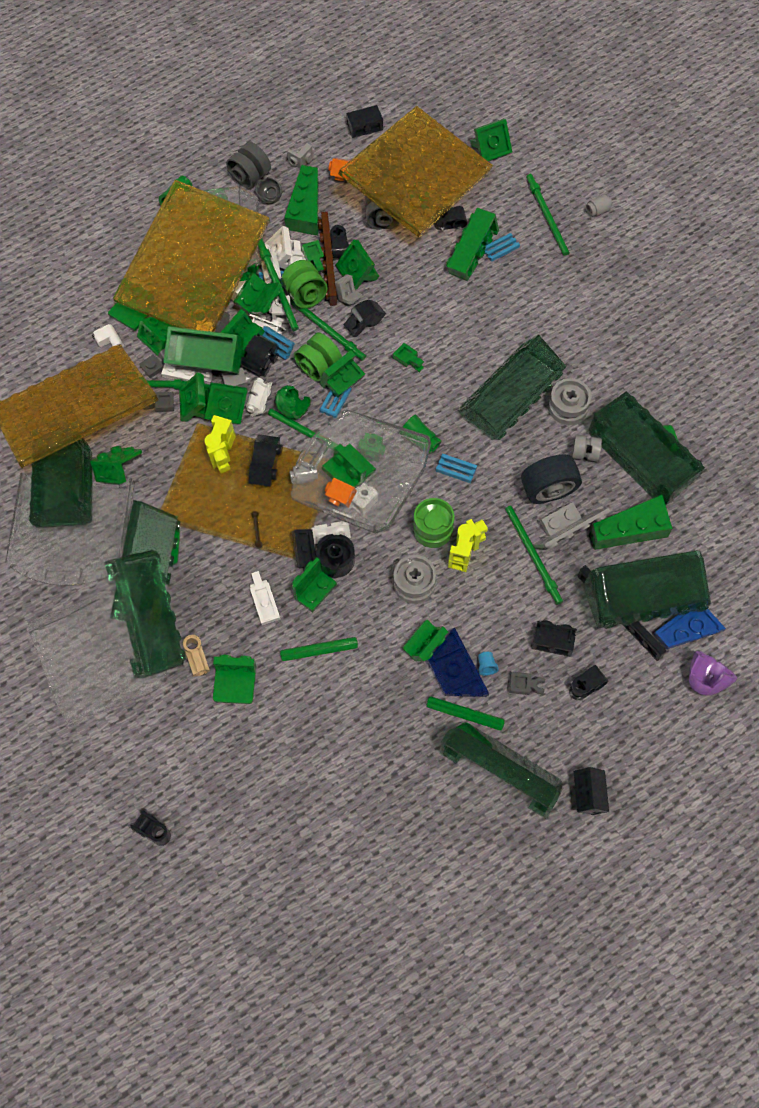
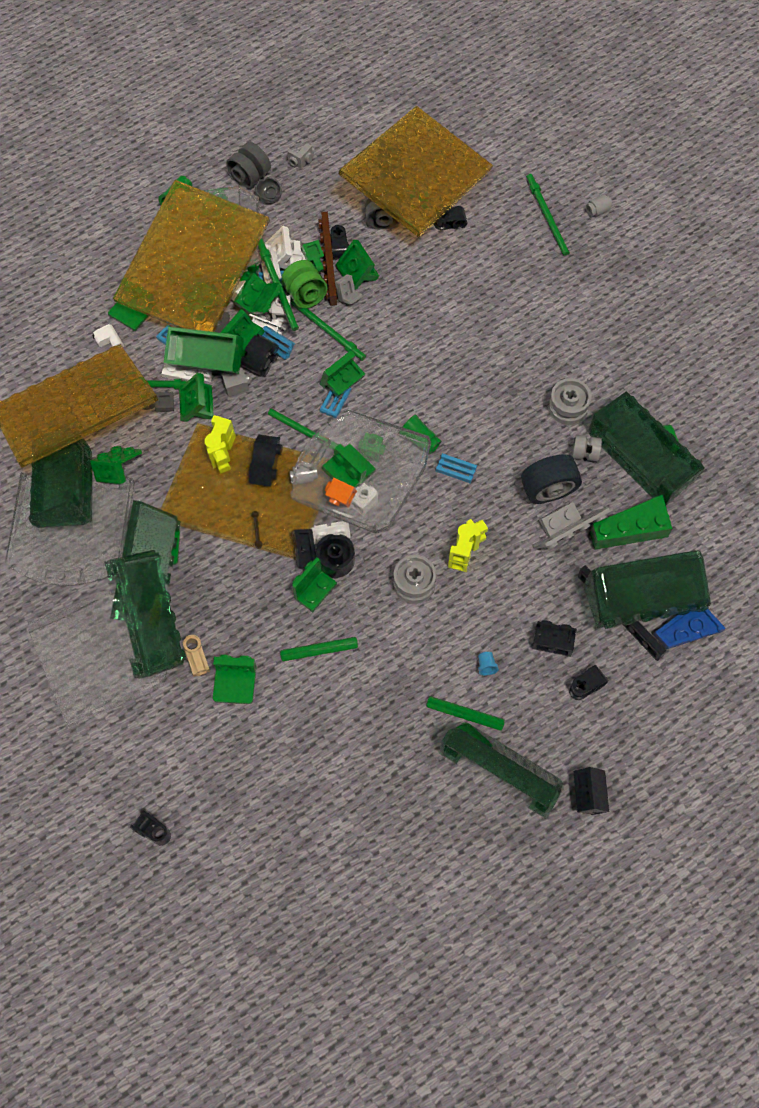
(153, 334): green bracket -> none
(153, 364): dark grey plate -> none
(225, 402): green bracket -> none
(256, 404): white hinge -> none
(263, 600): white hinge -> none
(289, 404): green hair -> none
(304, 202): green wedge -> none
(317, 356): bright green wheel -> none
(335, 165): orange brick -> none
(364, 121): black hinge -> none
(364, 314): black brick -> none
(407, 355): green plate -> none
(424, 641): green bracket -> none
(433, 522): bright green wheel -> none
(455, 669): clear blue wing -> none
(472, 244): green wedge -> none
(492, 140): green bracket -> none
(513, 388): clear green windscreen -> none
(516, 245): dark azure tile -> none
(522, 683): dark grey plate -> none
(550, 584): green bar -> none
(708, 675): medium lavender hair -> none

